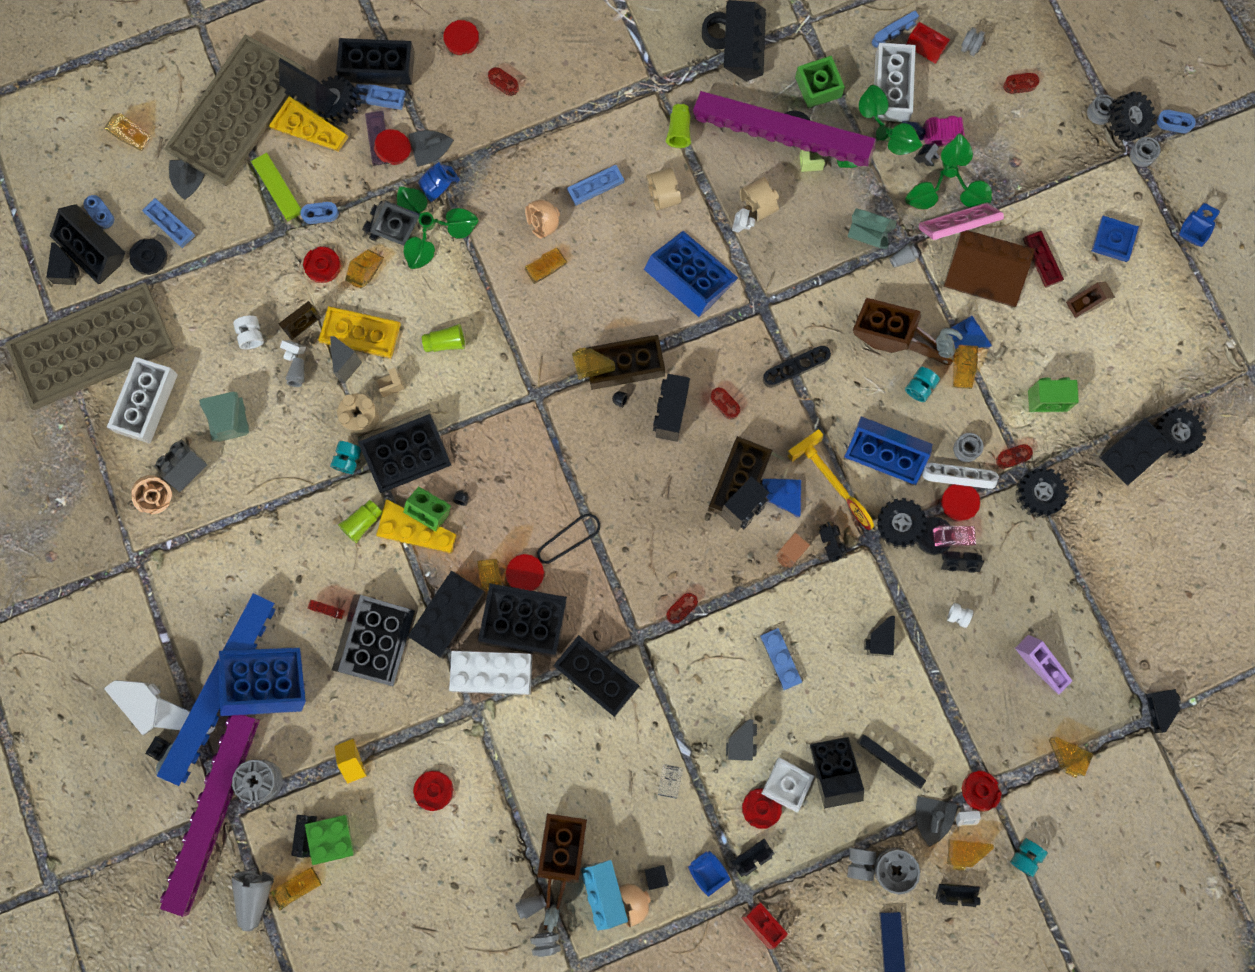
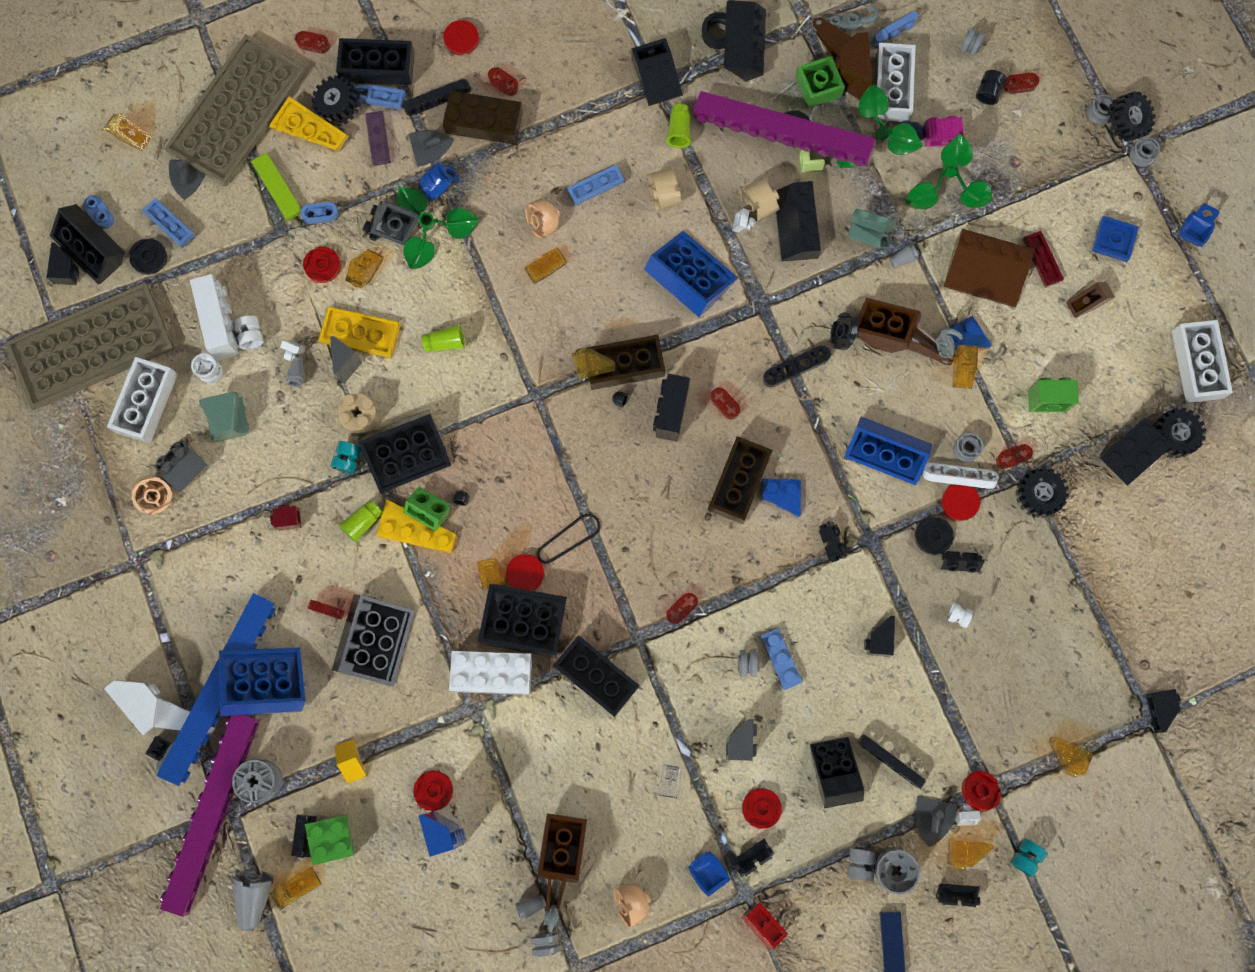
(207, 368): none -> white wheel
(215, 317): none -> white brick
(286, 517): none -> dark red brick
(299, 320): dark brown tile -> none
(305, 88): black slope -> none
(312, 42): none -> clear red beam
(390, 384): tan panel -> none
(392, 147): red tile -> none
(434, 97): none -> black beam
(440, 833): none -> blue slope
(447, 614): black brick -> none
(482, 117): none -> dark brown brick
(604, 895): medium azure slope -> none
(656, 71): none -> black slope
(656, 877): black tile -> none
(744, 504): black brick -> none
(748, 663): none -> light grey wheel
(787, 784): white plate -> none
(792, 551): nougat brick -> none
(797, 222): none -> black slope
(807, 447): yellow piece -> none
(844, 331): none -> black tile
(849, 52): none -> reddish brown slope
(897, 515): black wheel -> none
(922, 384): teal wheel -> none
(926, 153): black tile -> none
(928, 42): red hinge -> none
(954, 536): clear pink slope -> none
(960, 221): bright pink tile -> none
(990, 87): none -> black wheel
(1044, 663): lavender slope -> none
(1174, 121): medium blue plate -> none
(1202, 361): none -> white brick

